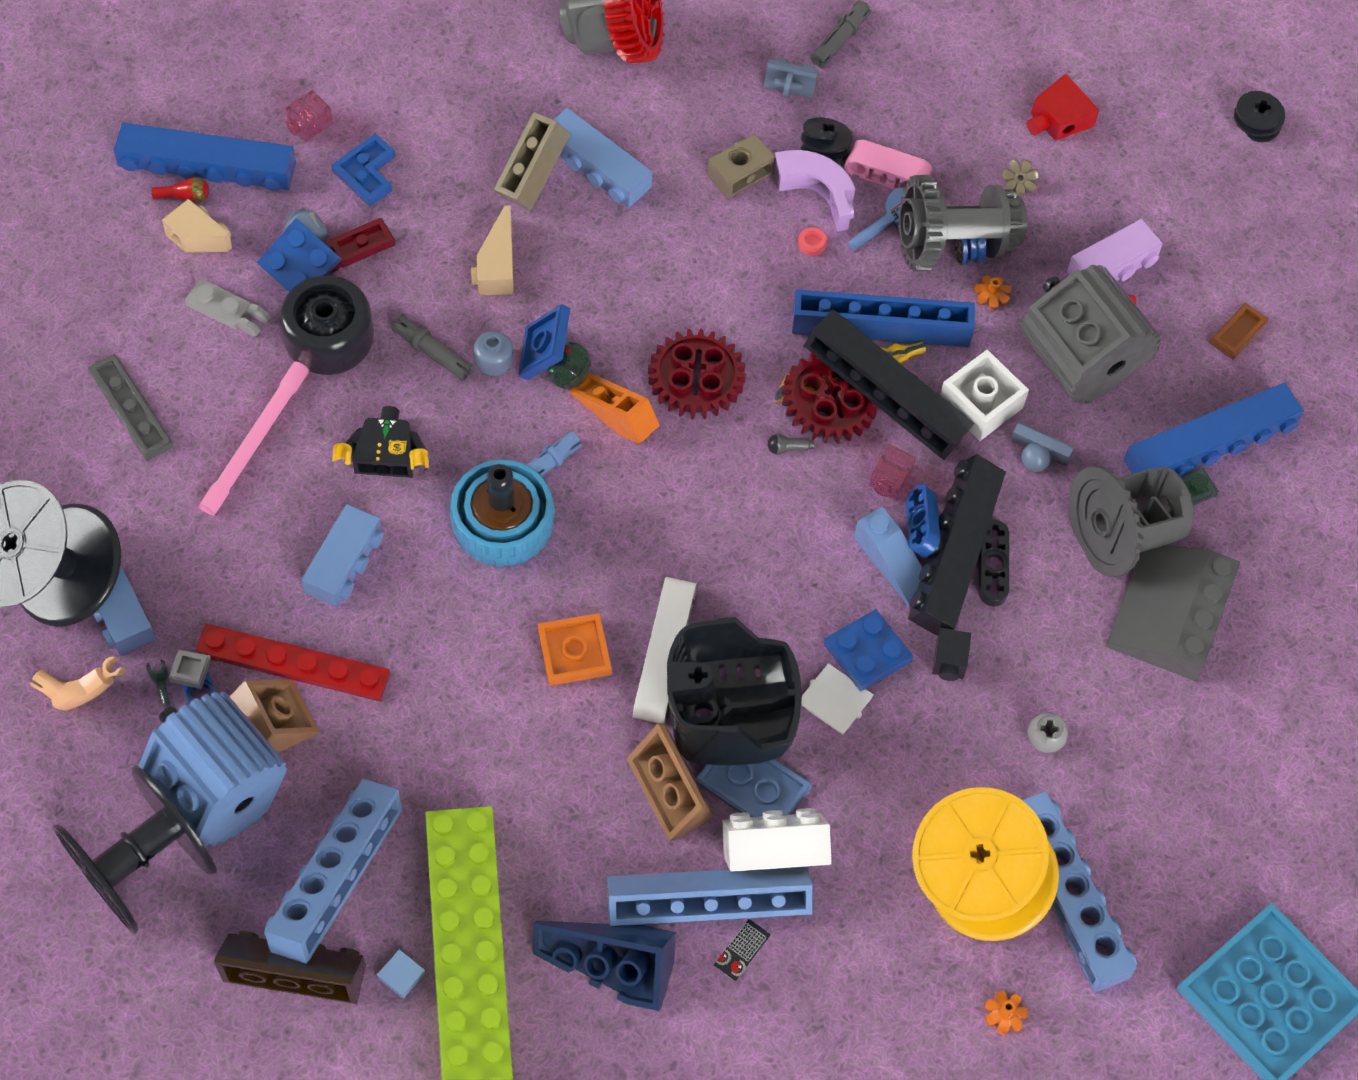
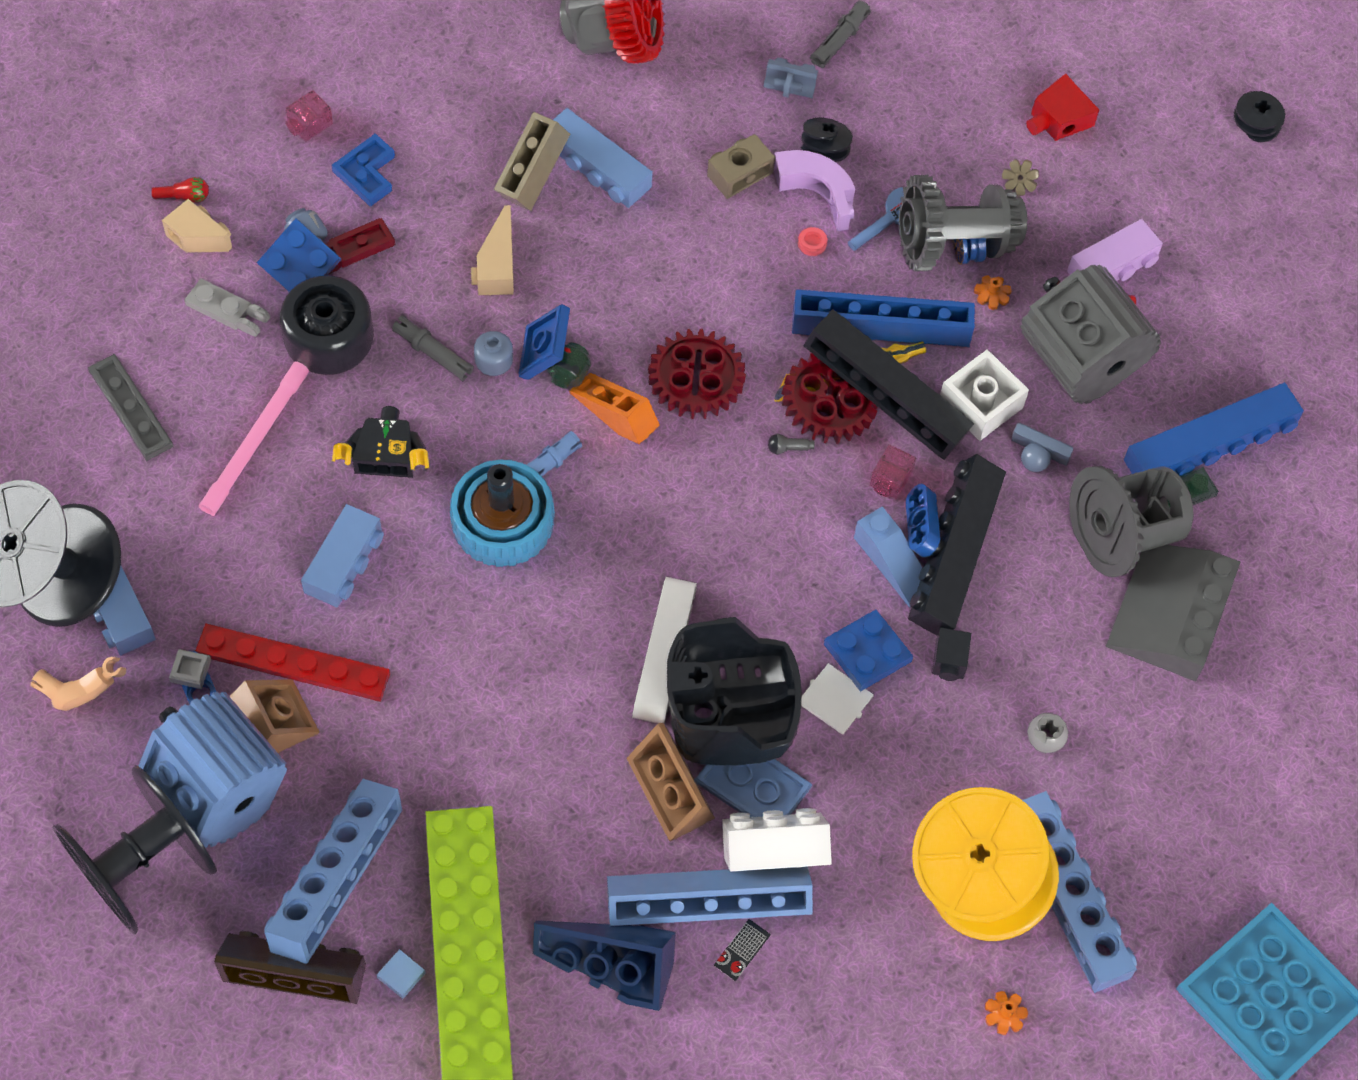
(160, 679): hand -> none
(205, 156): blue brick -> none
(574, 649): orange plate -> none
(884, 164): bright pink beam -> none
(986, 574): black beam -> none
(1239, 331): dark orange tile -> none

